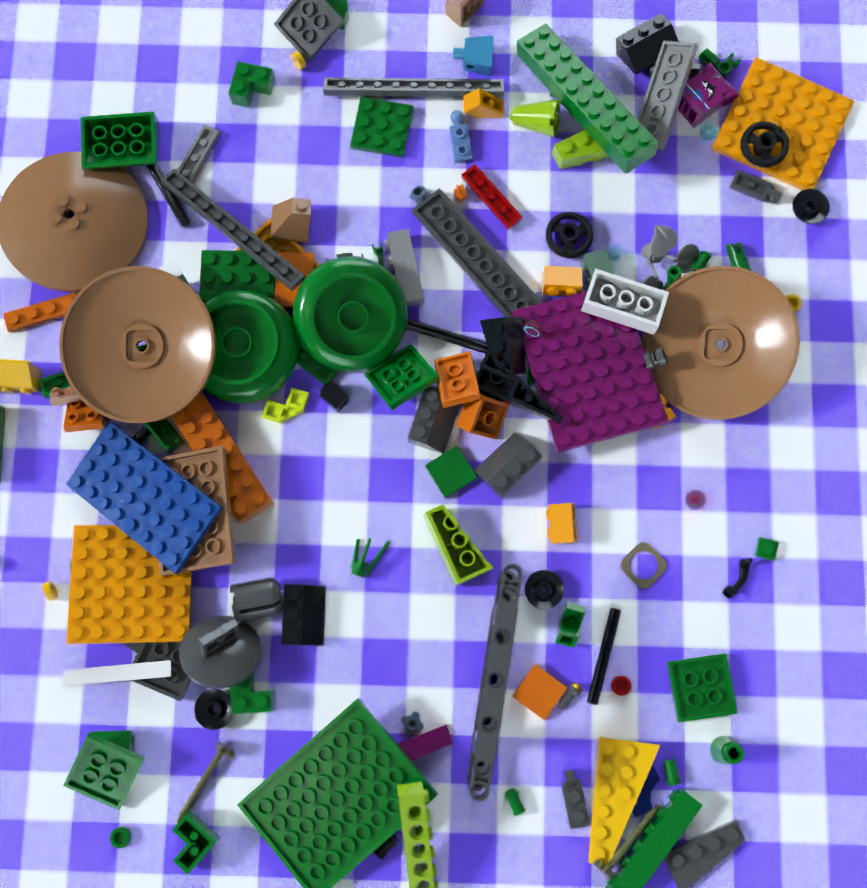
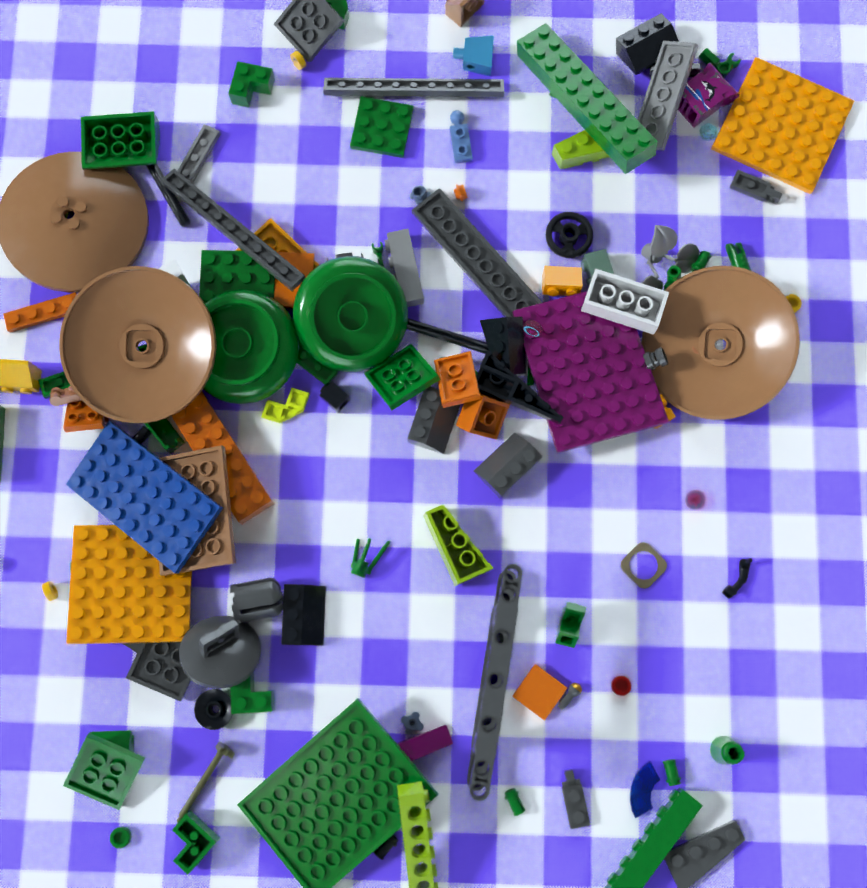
(117, 673): white sticker -> none
(291, 220): medium nougat slope -> none
(450, 471): green tile -> none
(483, 104): light orange slope -> none
(491, 197): red plate -> none
(538, 117): lime cone -> none
(554, 589): black dish -> none
(562, 523): light orange brick -> none
(603, 657): black axle -> none
(606, 870): olive piece -> none
(614, 252): clear light blue plate -> none
(618, 782): yellow wing -> none
(701, 687): green plate -> none
(759, 149): black wheel -> none
(766, 549): green plate -> none
(816, 201): black dish -> none

